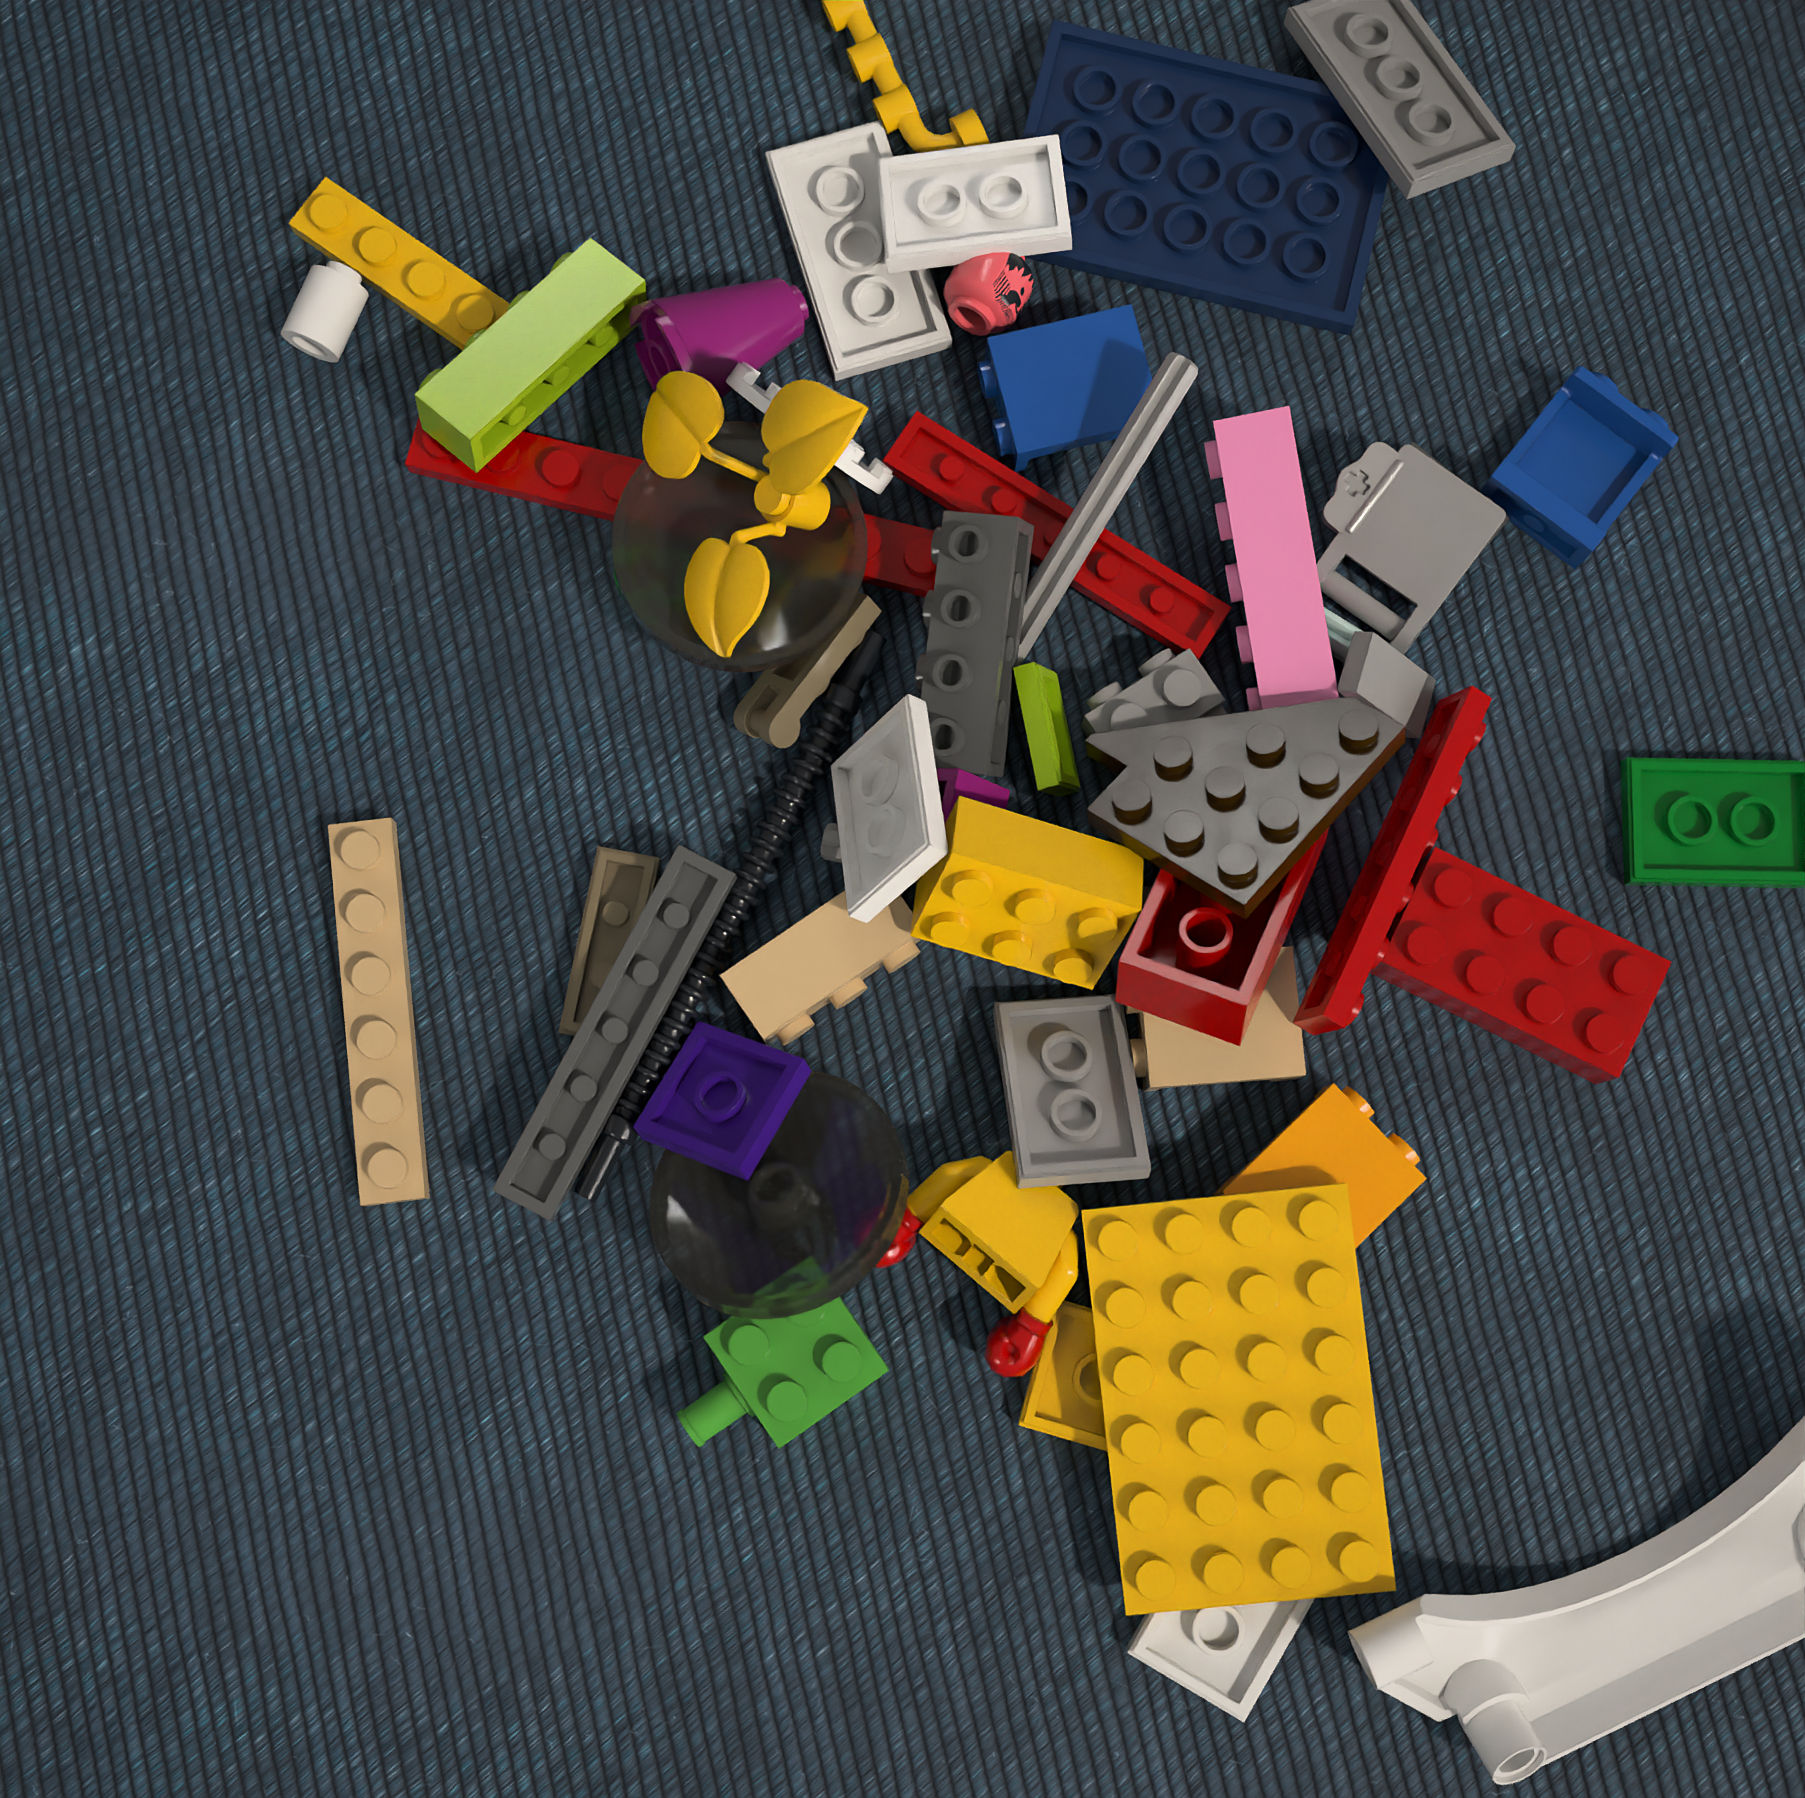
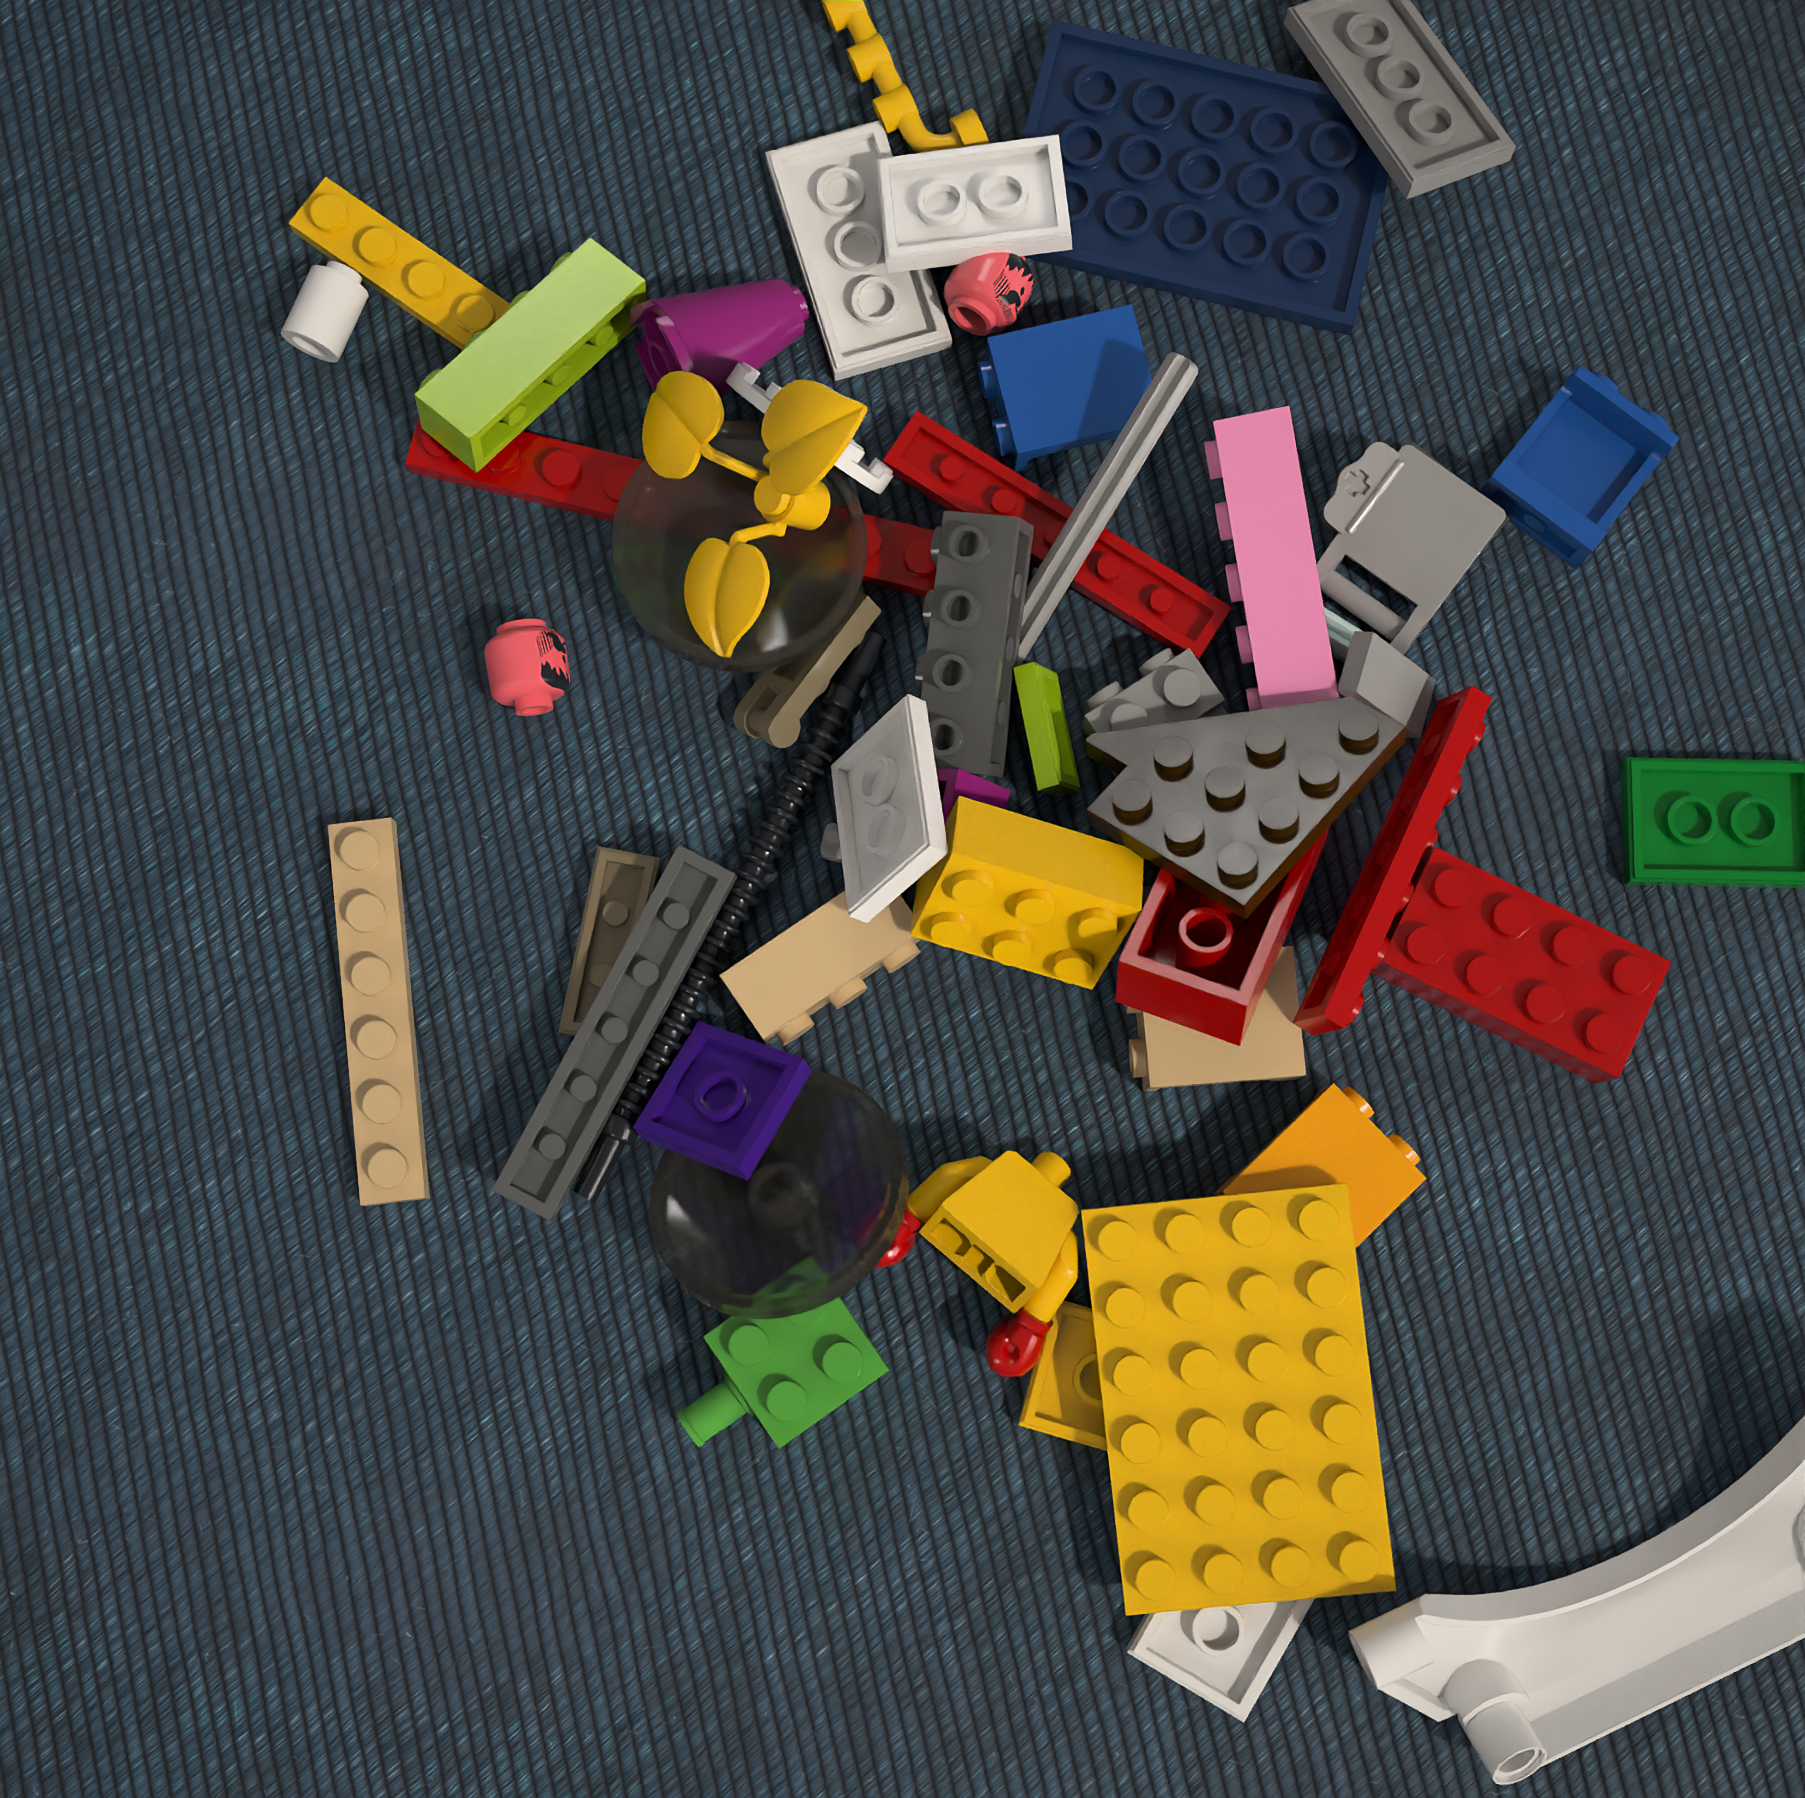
(527, 666): none -> coral head
(1070, 1091): light grey tile -> none

